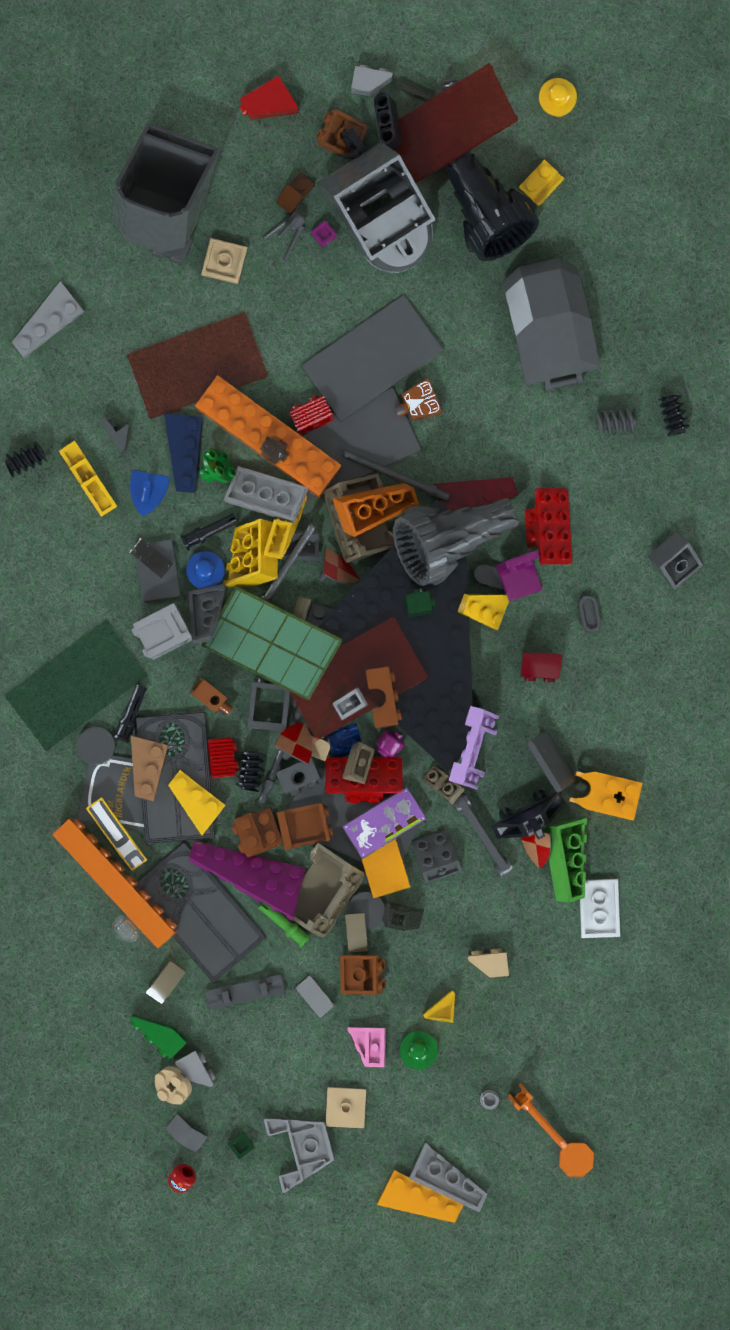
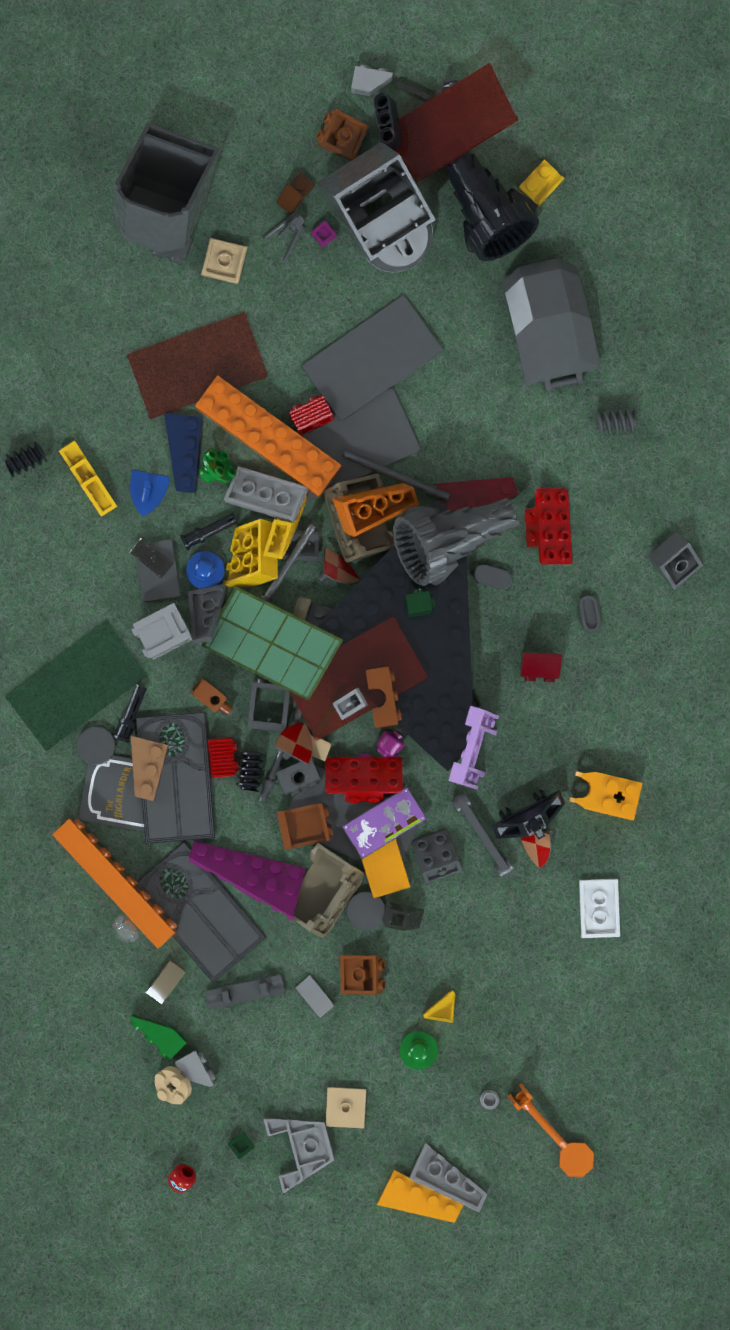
(50, 318): light grey wing -> none
(116, 834): slope -> none
(120, 437): dark grey slope -> none
(186, 1133): dark grey slope -> none
(196, 801): yellow wing -> none
(257, 832): dark orange plate -> none
(268, 101): red slope -> none
(274, 449): clear smoke head -> none
(292, 930): bright green pin -> none
(343, 739): clear blue piece -> none
(353, 142): black bracket -> none
(356, 932): dark tan slope -> none
(358, 763): dark tan slope -> none
(370, 1044): bright pink wing -> none
(419, 402): dark orange torso -> none
(440, 782): dark tan slope -> none
(484, 608): yellow wing -> none
(492, 964): tan slope -> none
(519, 576): magenta bracket -> none
(551, 761): dark grey tile -> none
(557, 97): yellow plate -> none
(568, 858): bright green wedge -> none
(674, 415): black piece -> none

